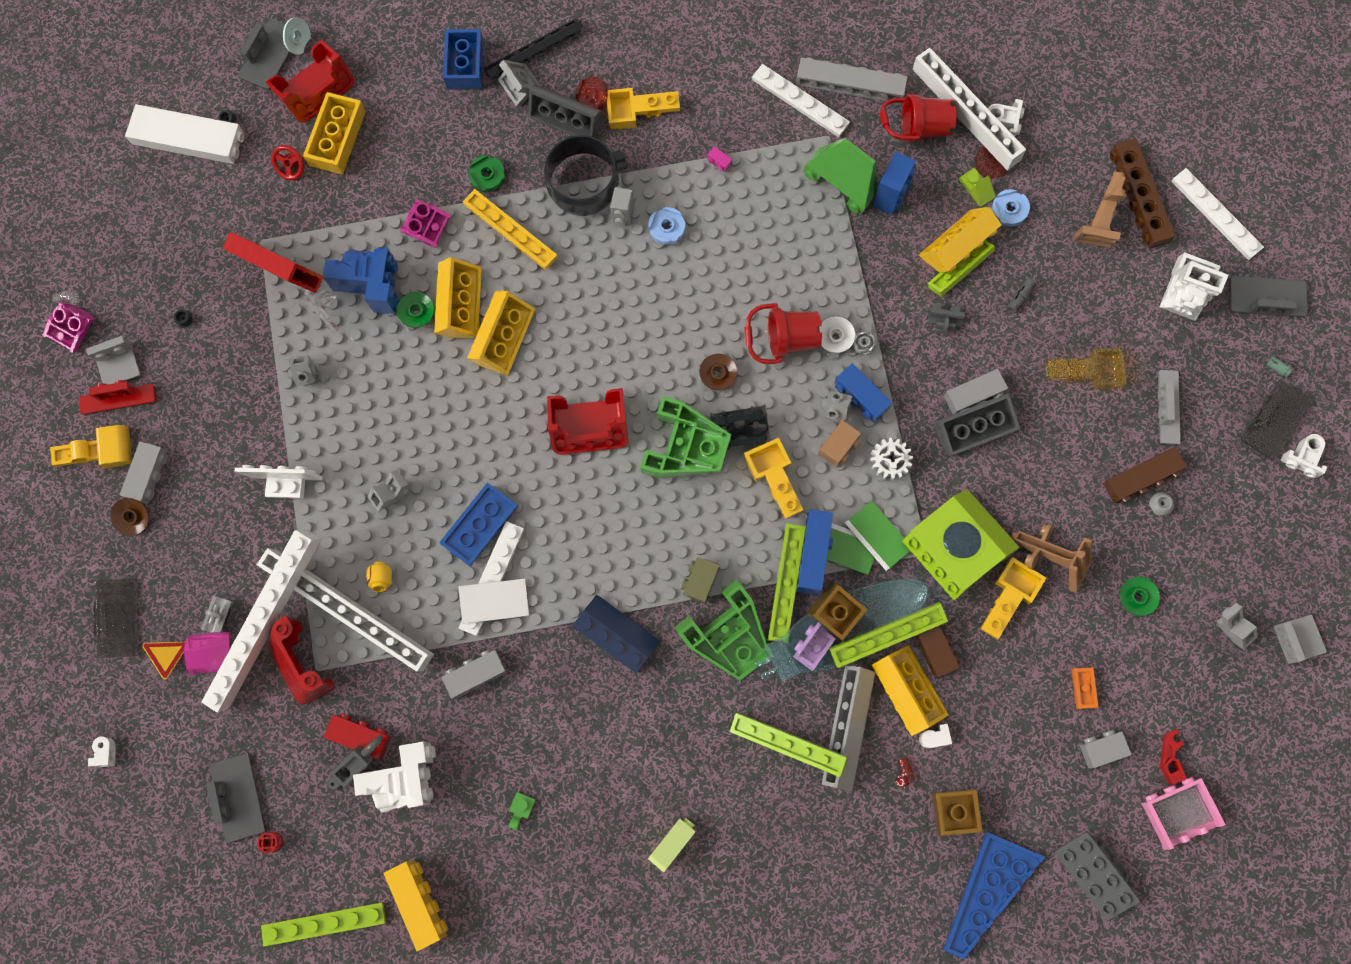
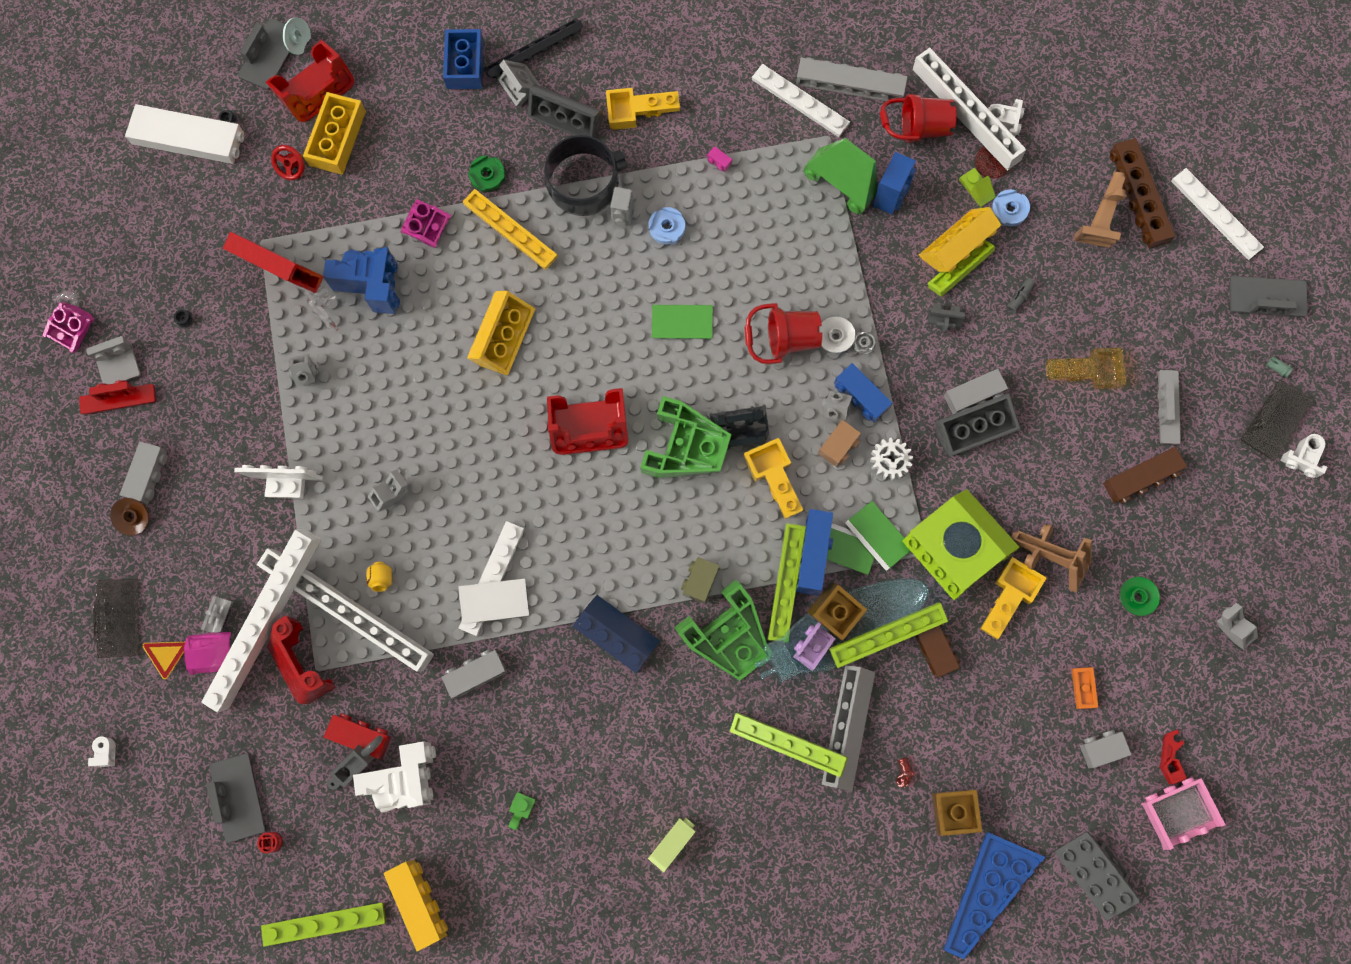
(110, 449): yellow plate -> none
(412, 302): green dish -> none
(457, 299): yellow slope -> none
(478, 524): blue plate -> none
(592, 92): clear red tile -> none
(682, 321): none -> bright green sticker
(719, 363): reddish brown dish -> none
(910, 690): yellow slope -> none
(935, 739): white leg -> none
(1157, 508): light grey plate -> none
(1192, 286): white brick -> none
(1300, 639): light grey bracket -> none

